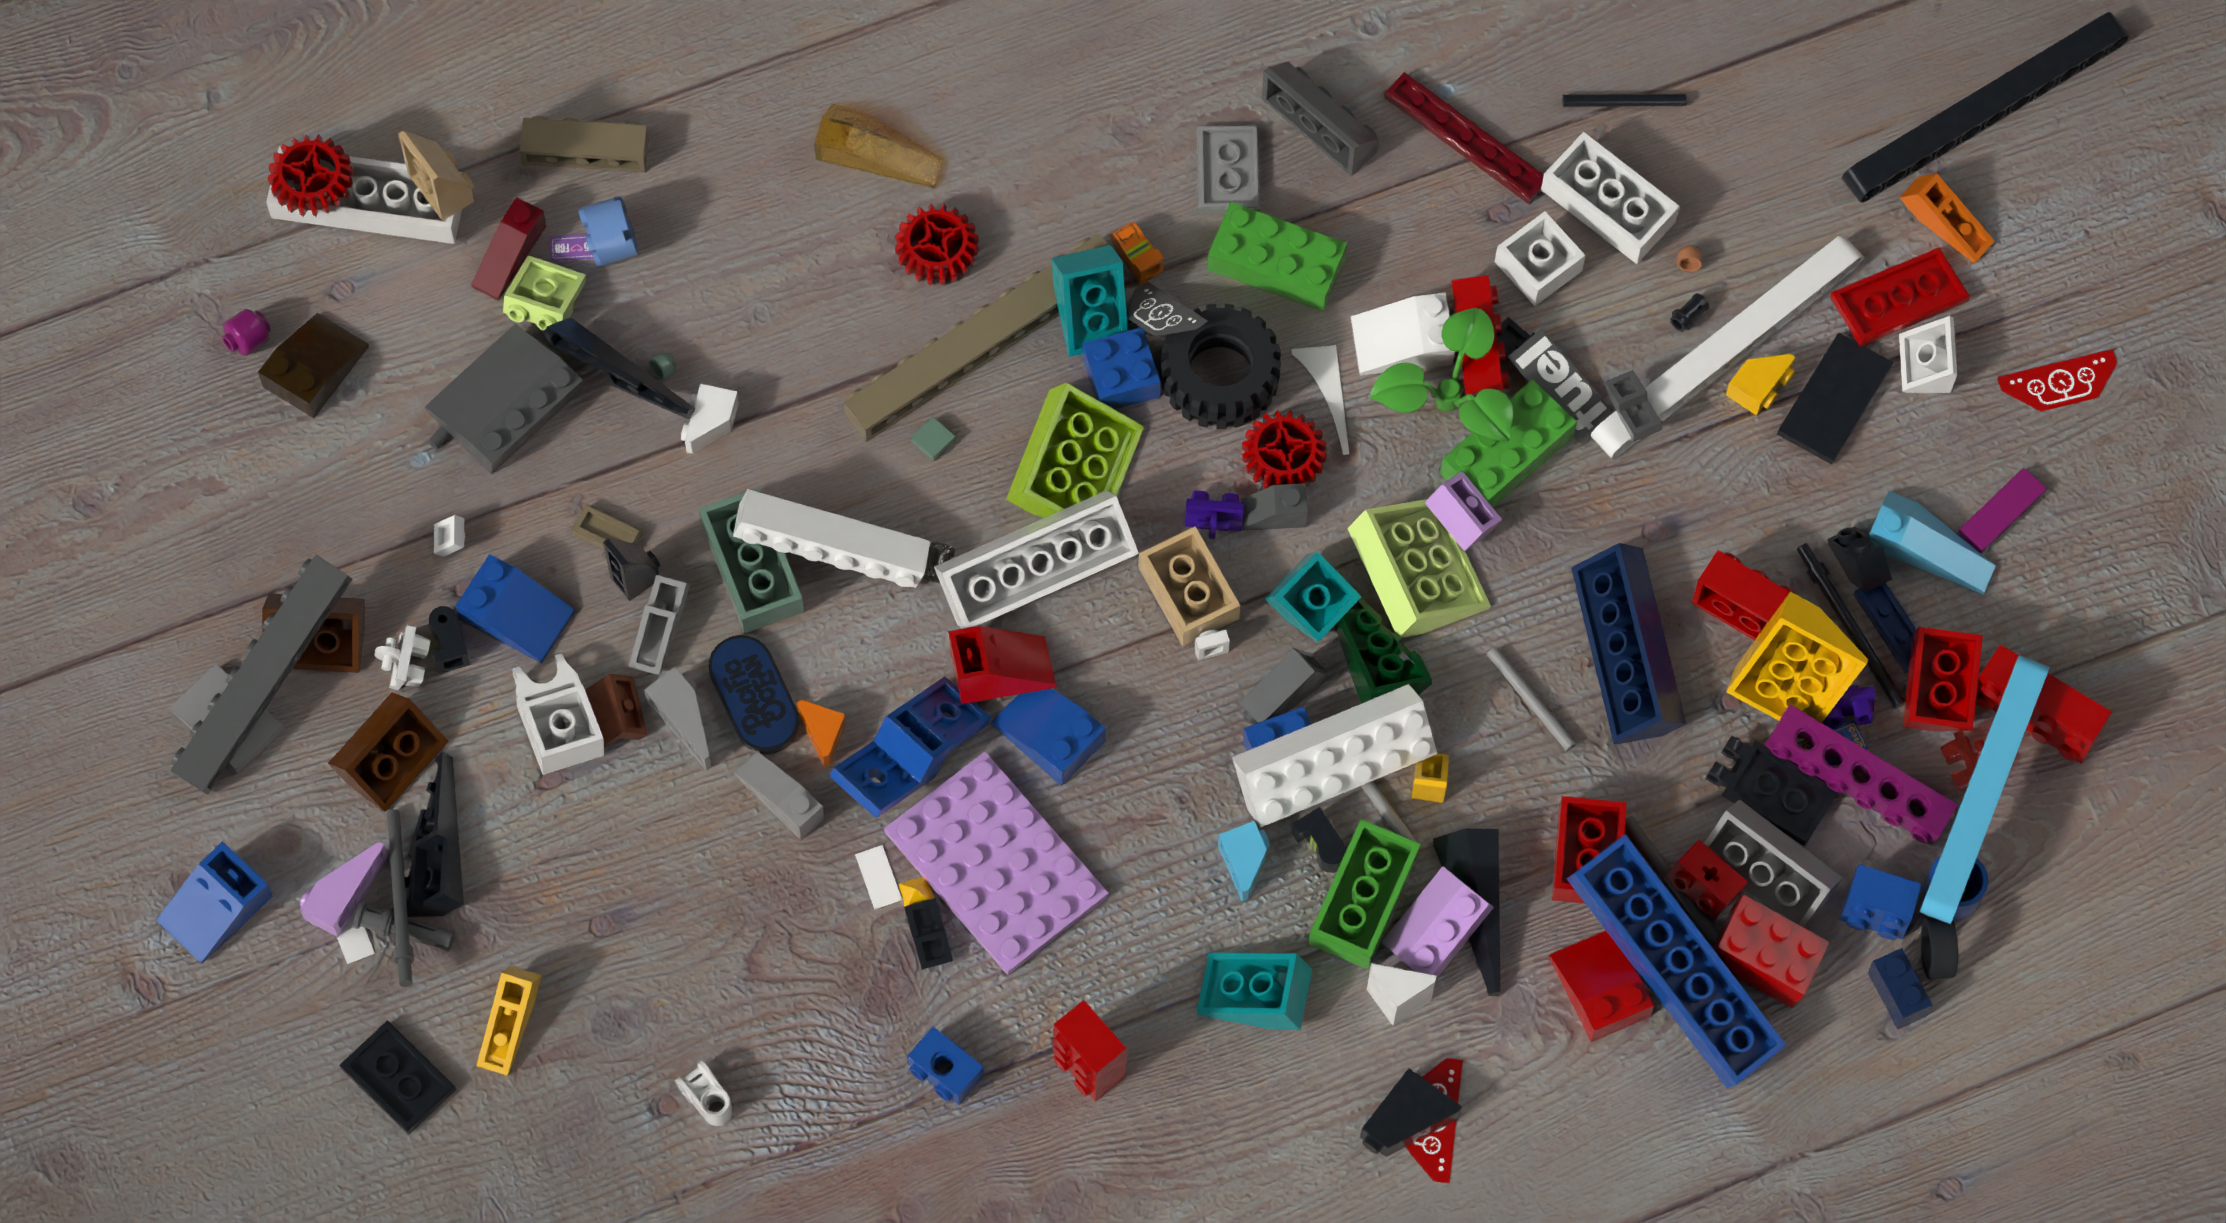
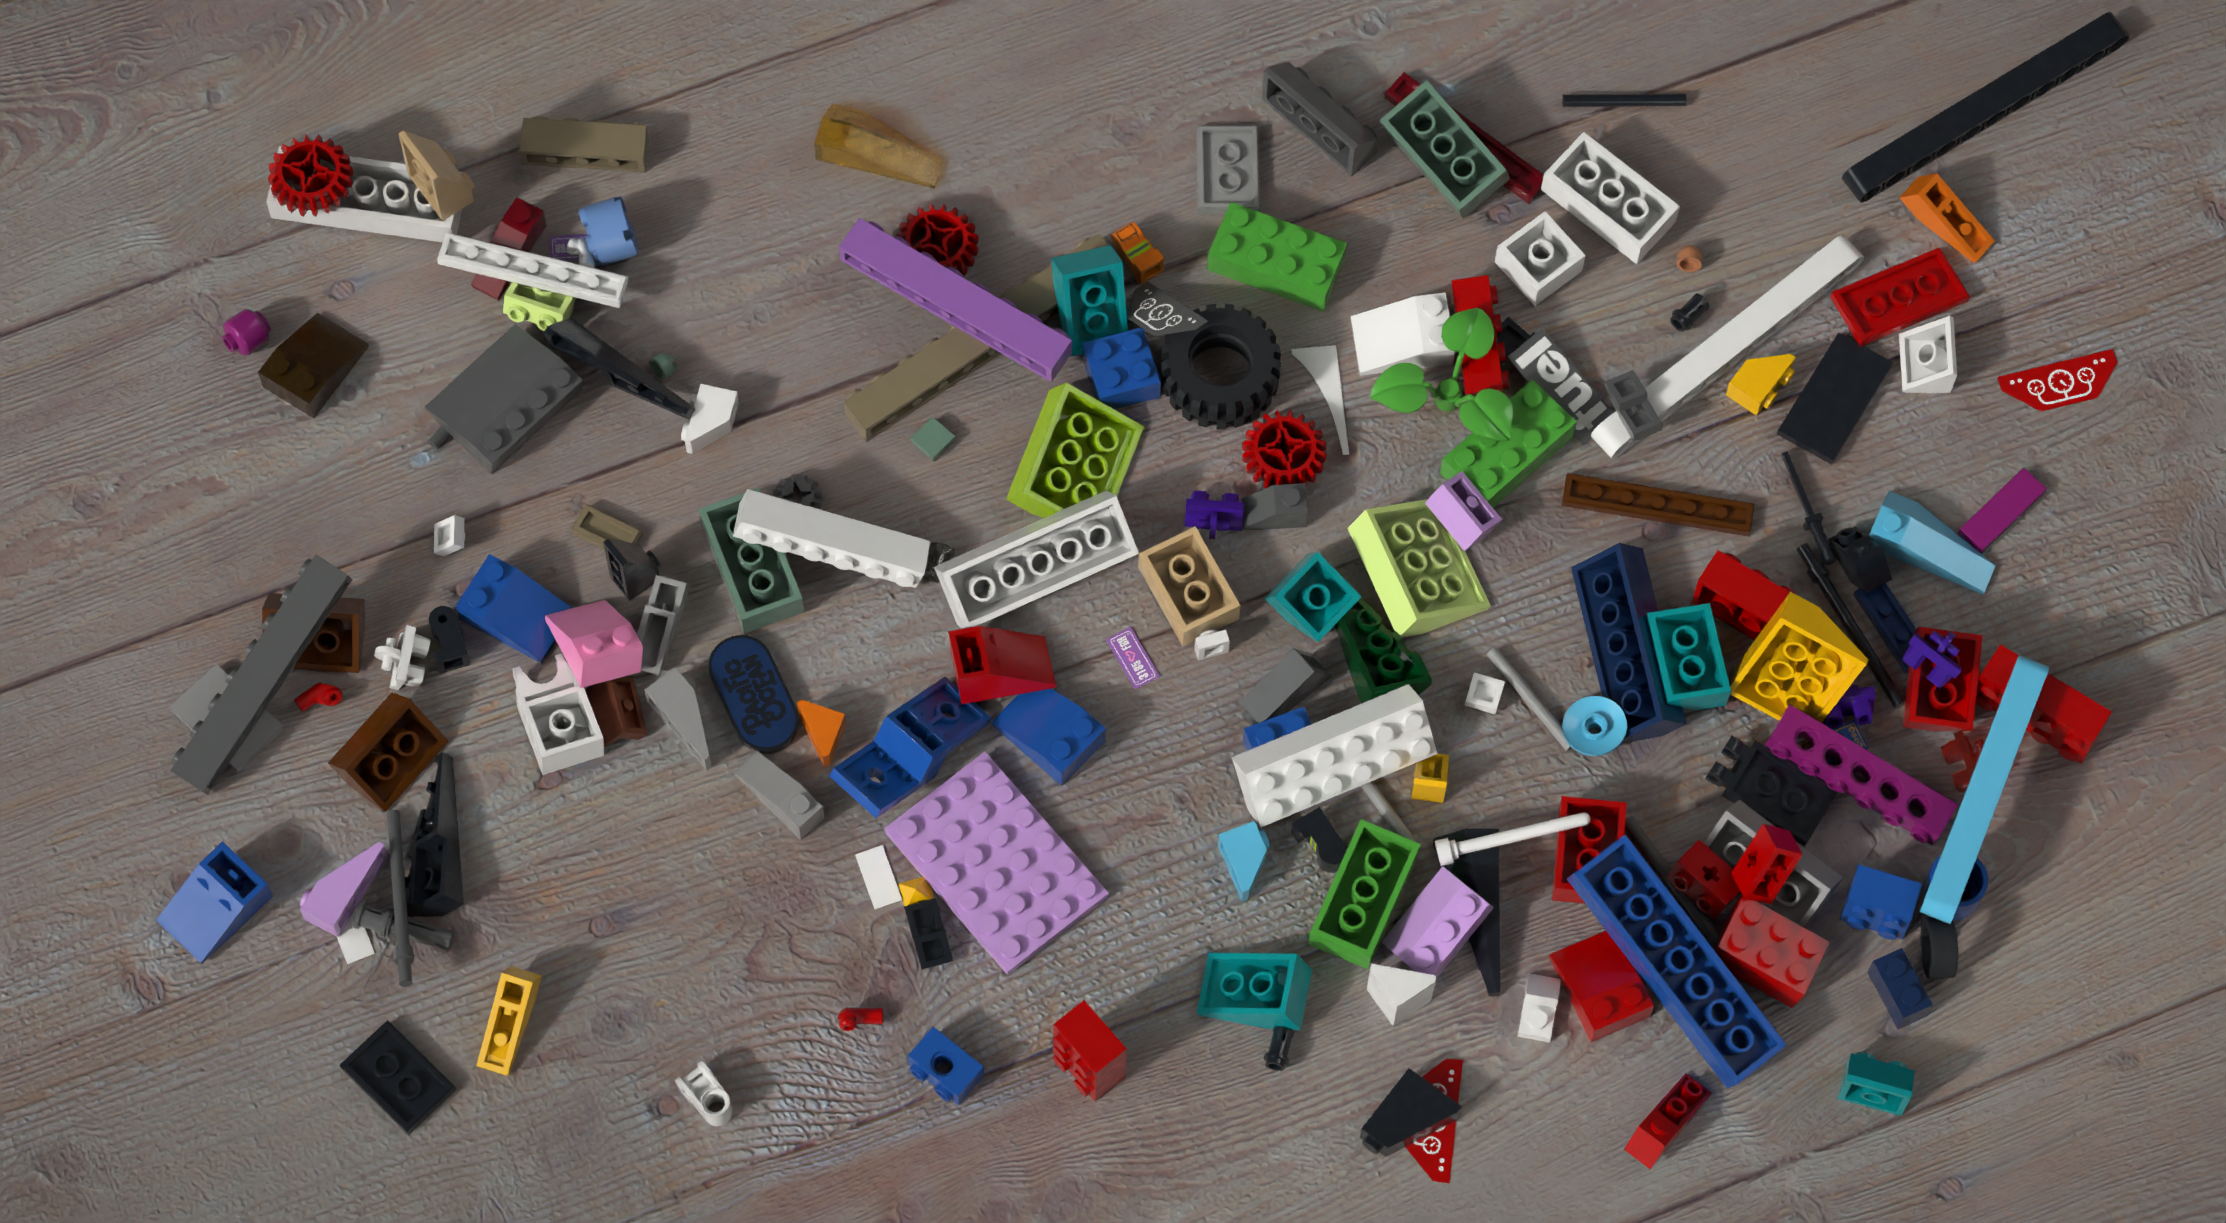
(319, 694): none -> red arm
(532, 270): none -> white tile
(580, 248): none -> white arm
(596, 642): none -> bright pink slope
(805, 486): none -> flat silver gear
(859, 1015): none -> red arm
(955, 299): none -> medium lavender brick
(1132, 658): none -> medium lavender sticker
(1277, 1056): none -> black pin
(1444, 149): none -> sand green brick
(1450, 850): none -> white piece
(1484, 693): none -> white plate
(1539, 1007): none -> white slope
(1590, 713): none -> medium azure dish
(1658, 504): none -> reddish brown tile
(1667, 1121): none -> red slope
(1689, 657): none -> teal slope
(1766, 863): none -> red brick
(1812, 521): none -> black sword
(1876, 1083): none -> teal slope
(1945, 667): none -> dark purple hips

